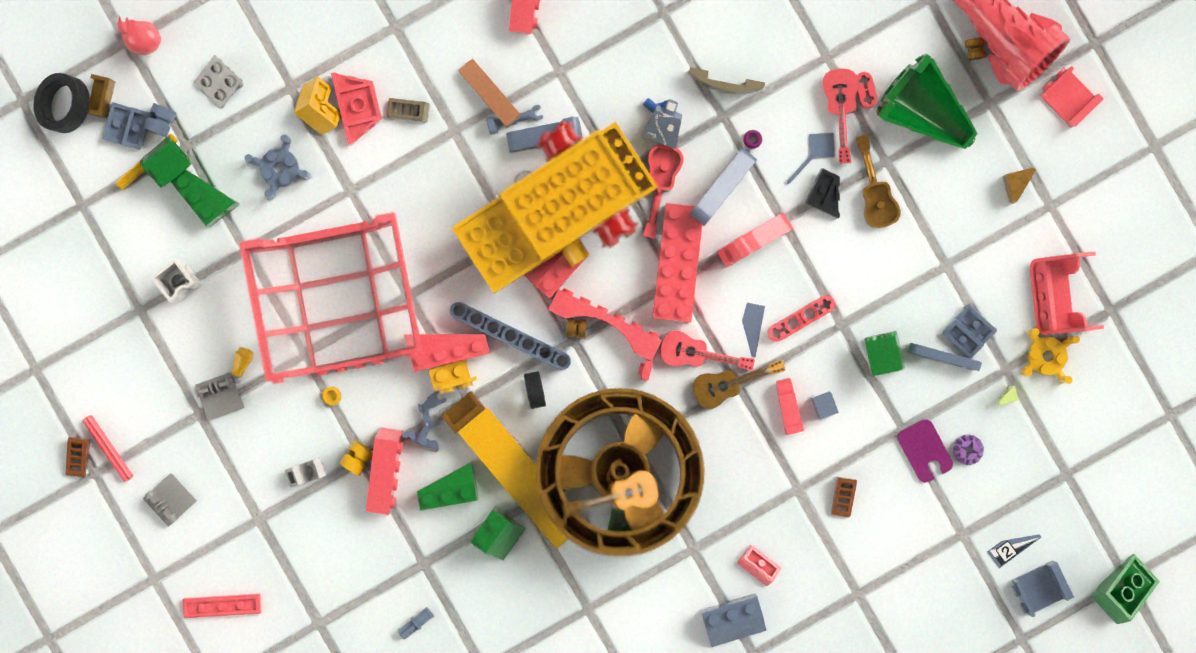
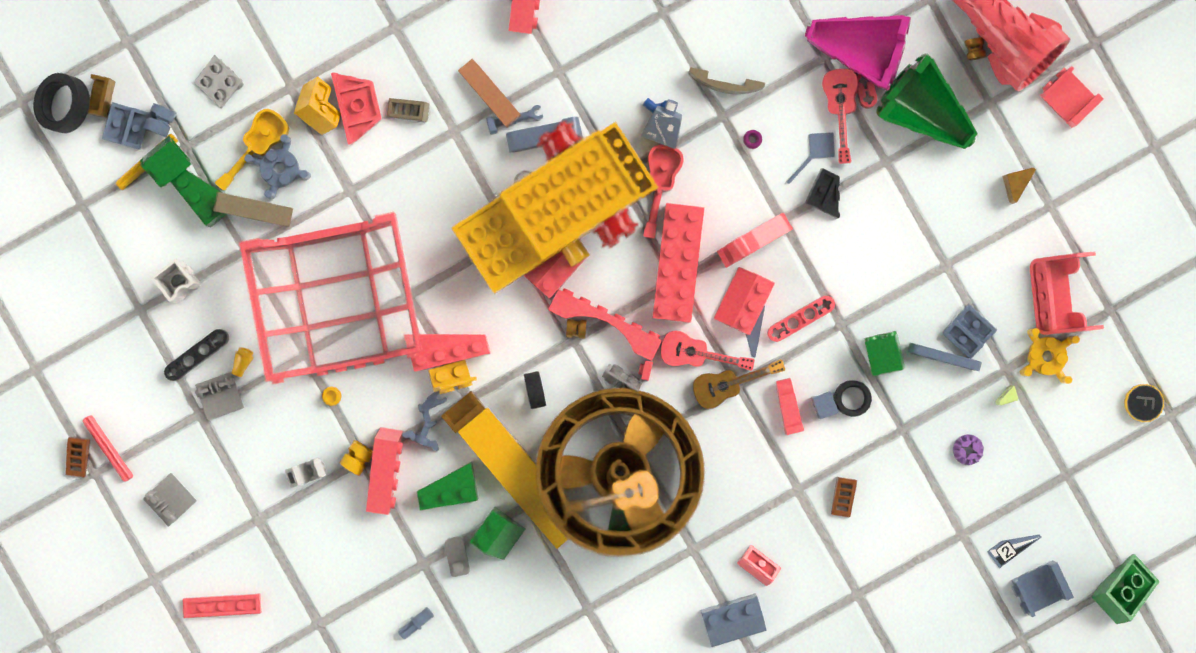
(139, 36): coral helmet -> none
(195, 353): none -> black beam
(253, 209): none -> dark tan tile
(264, 134): none -> yellow piece
(457, 556): none -> light grey piece
(500, 335): sand blue beam -> none
(616, 372): none -> light grey hinge
(723, 187): beam -> none
(744, 300): none -> coral slope
(863, 44): none -> dark pink cone
(867, 398): none -> black tyre
(880, 206): pearl gold piece -> none
(924, 445): magenta piece -> none
(1144, 403): none -> black tile

